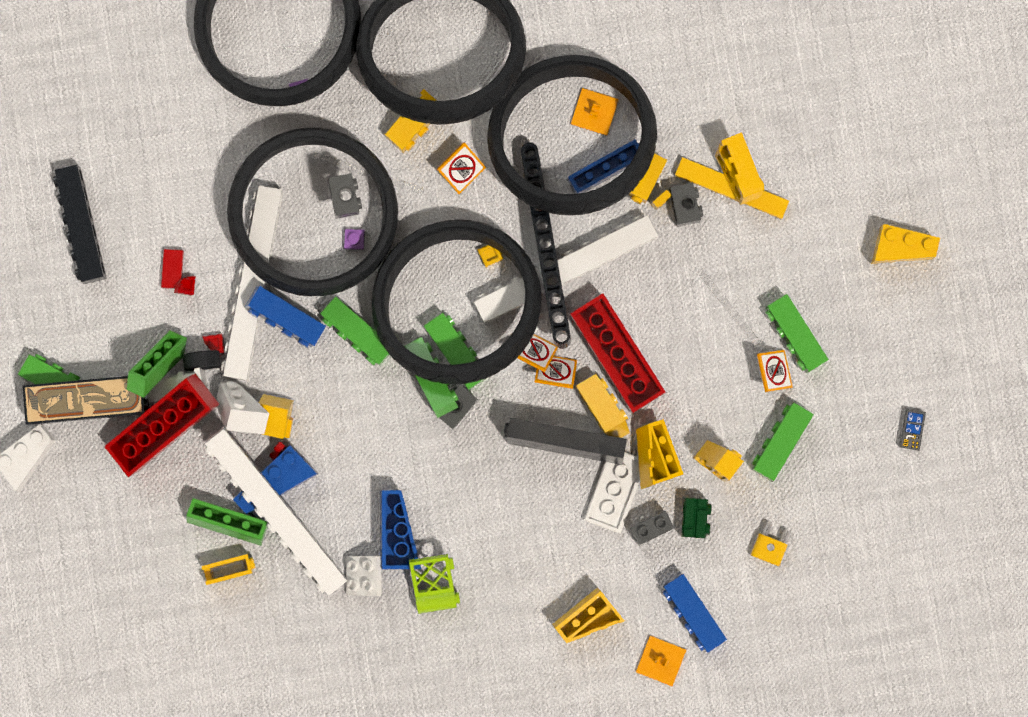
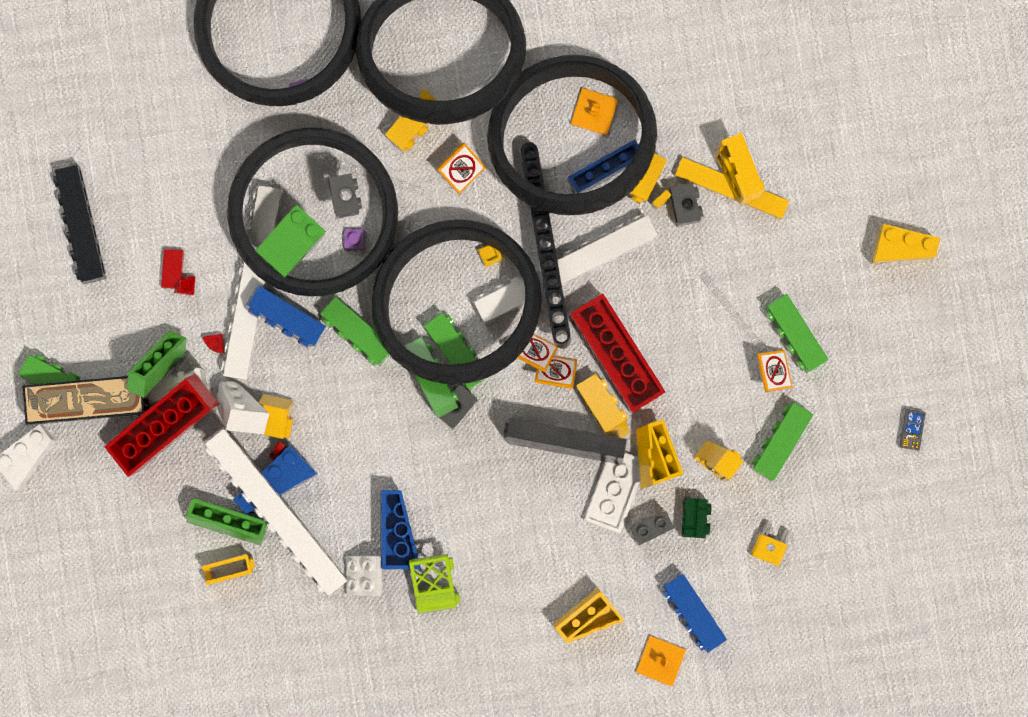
(201, 359): black tyre -> none
(290, 241): none -> bright green slope

